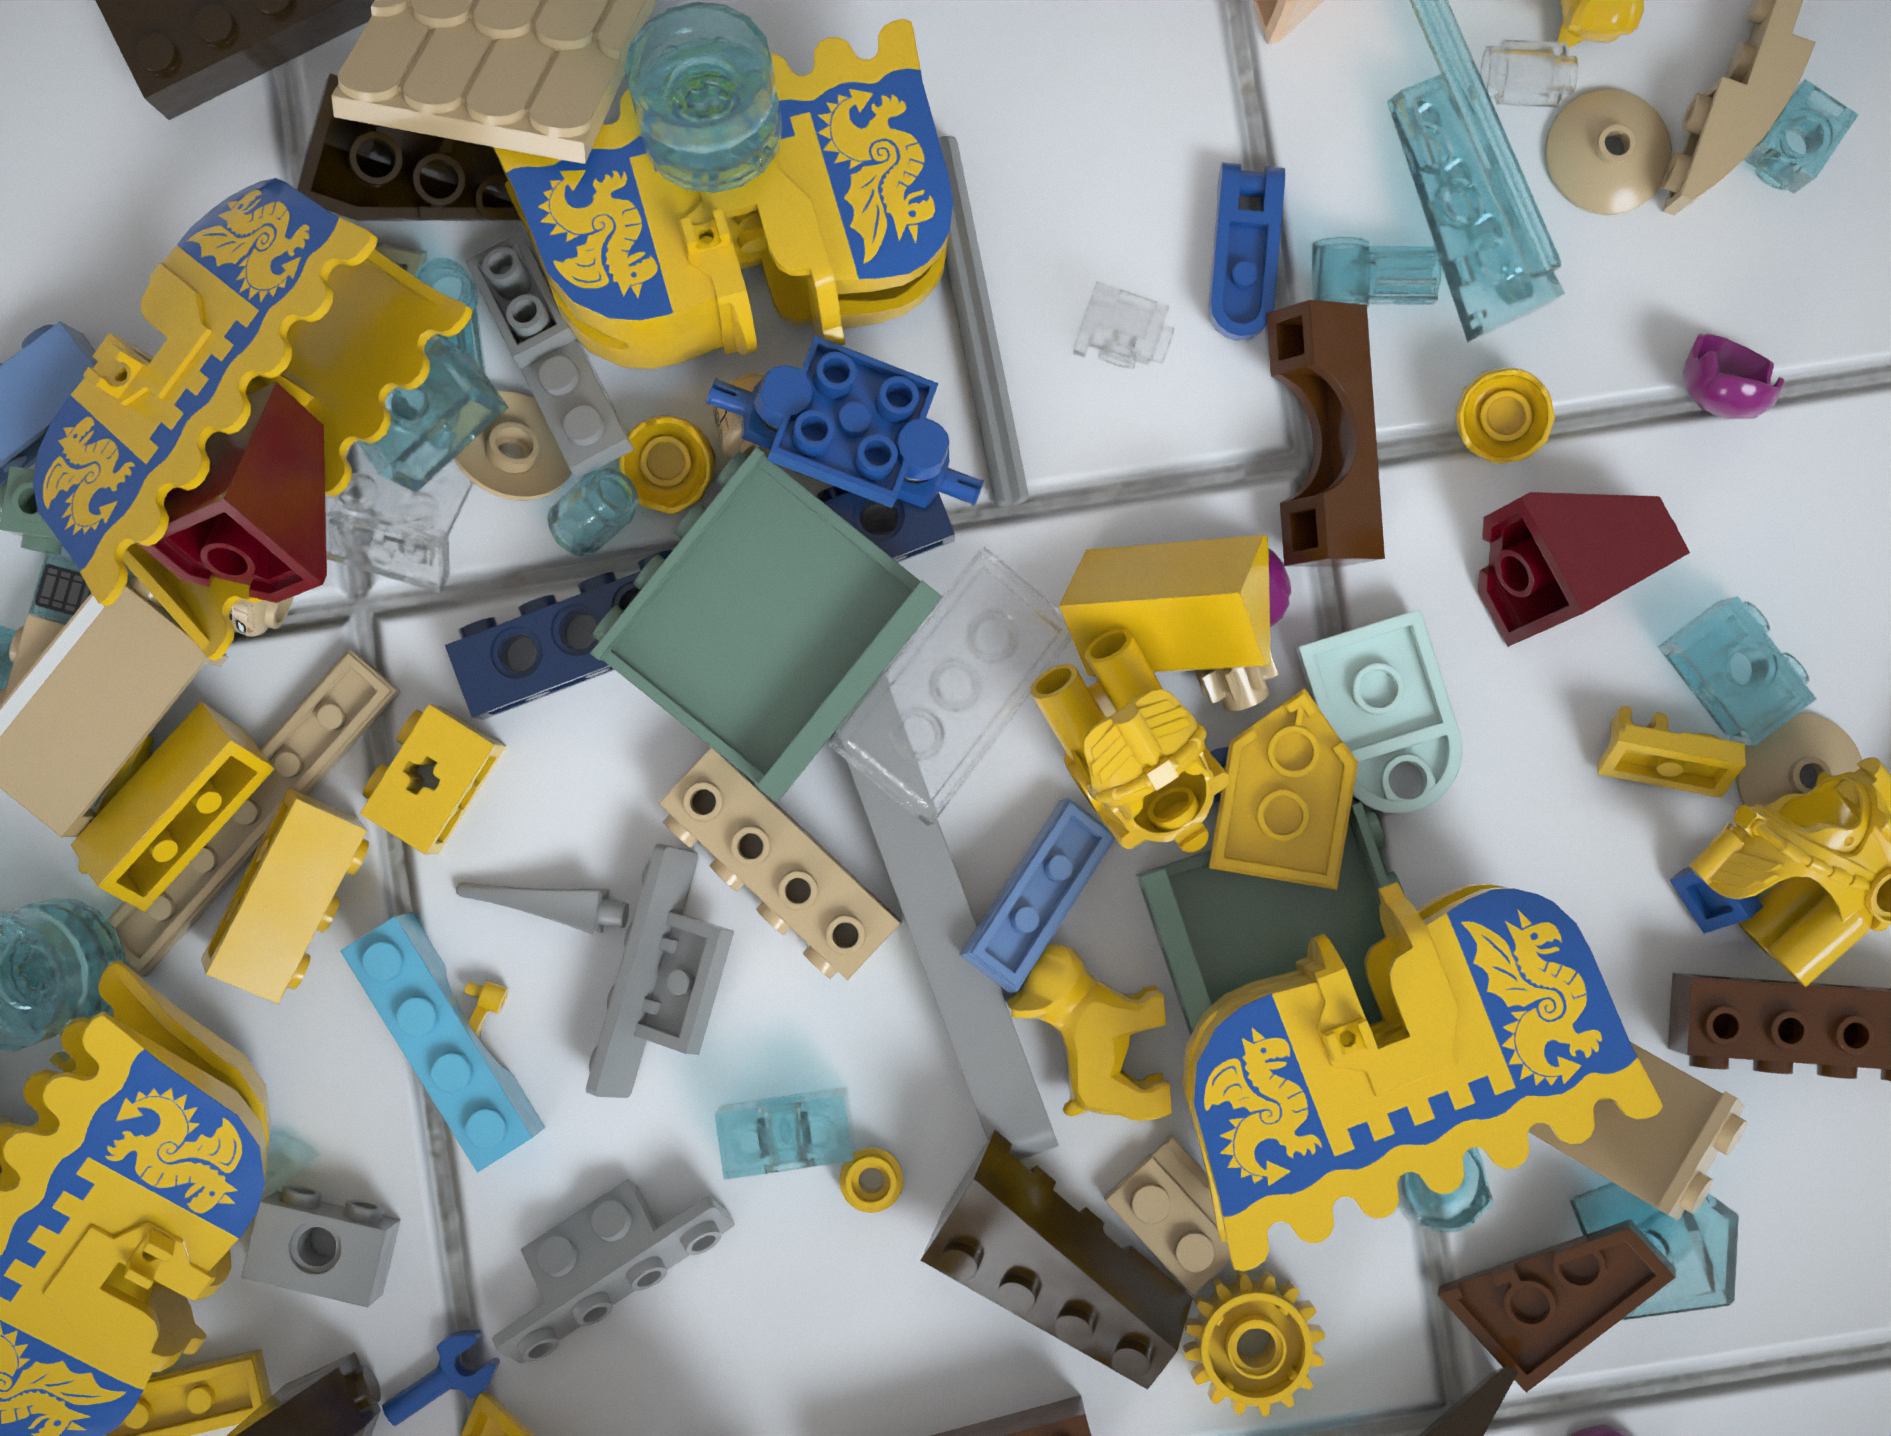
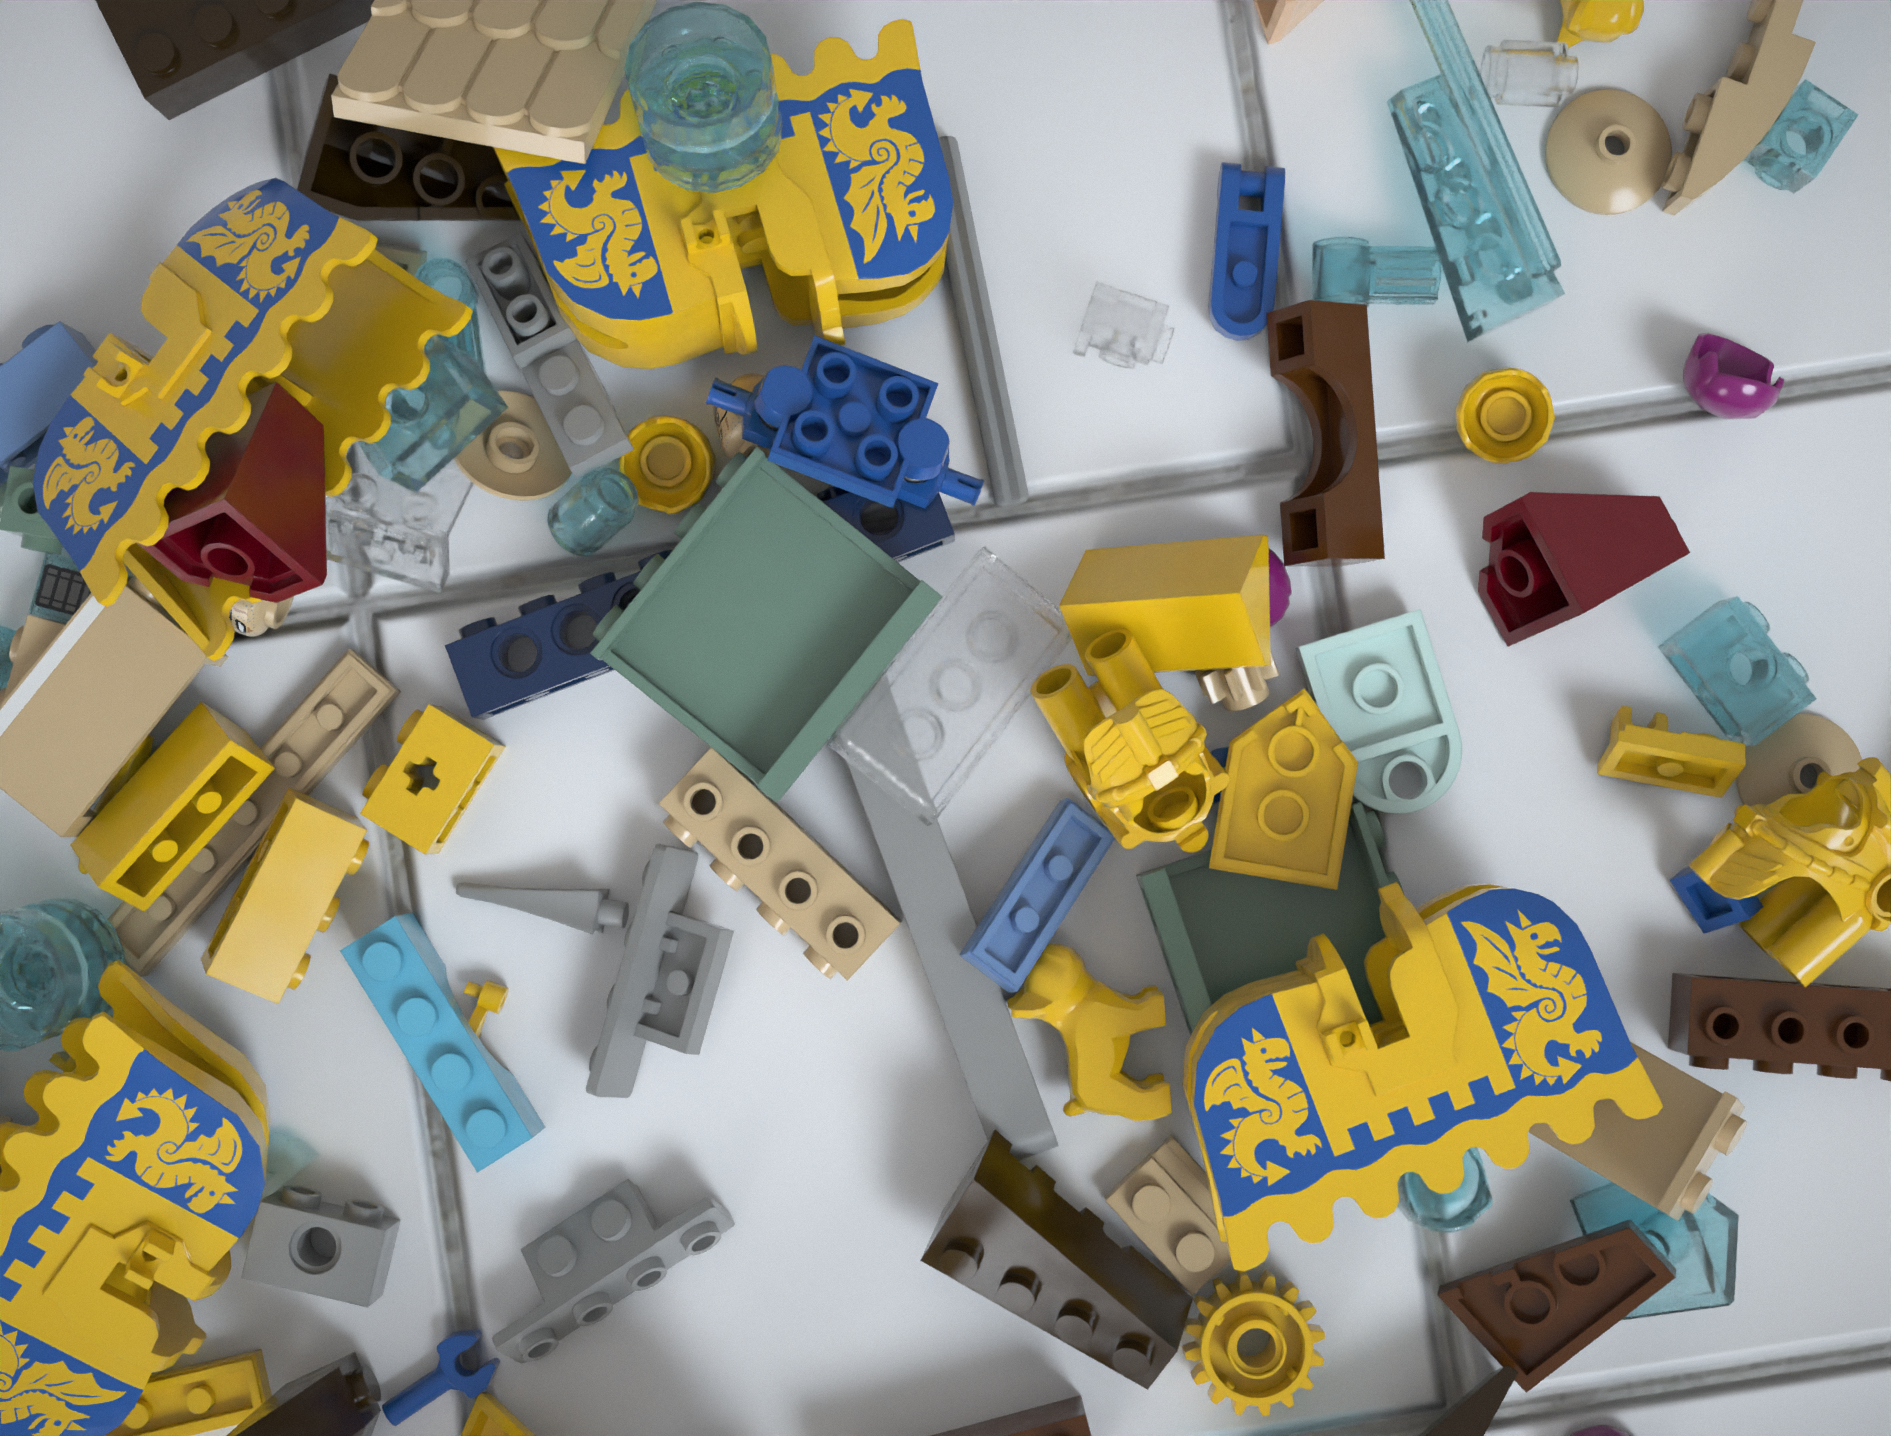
(785, 1133): clear light blue brick -> none
(871, 1200): yellow plate -> none

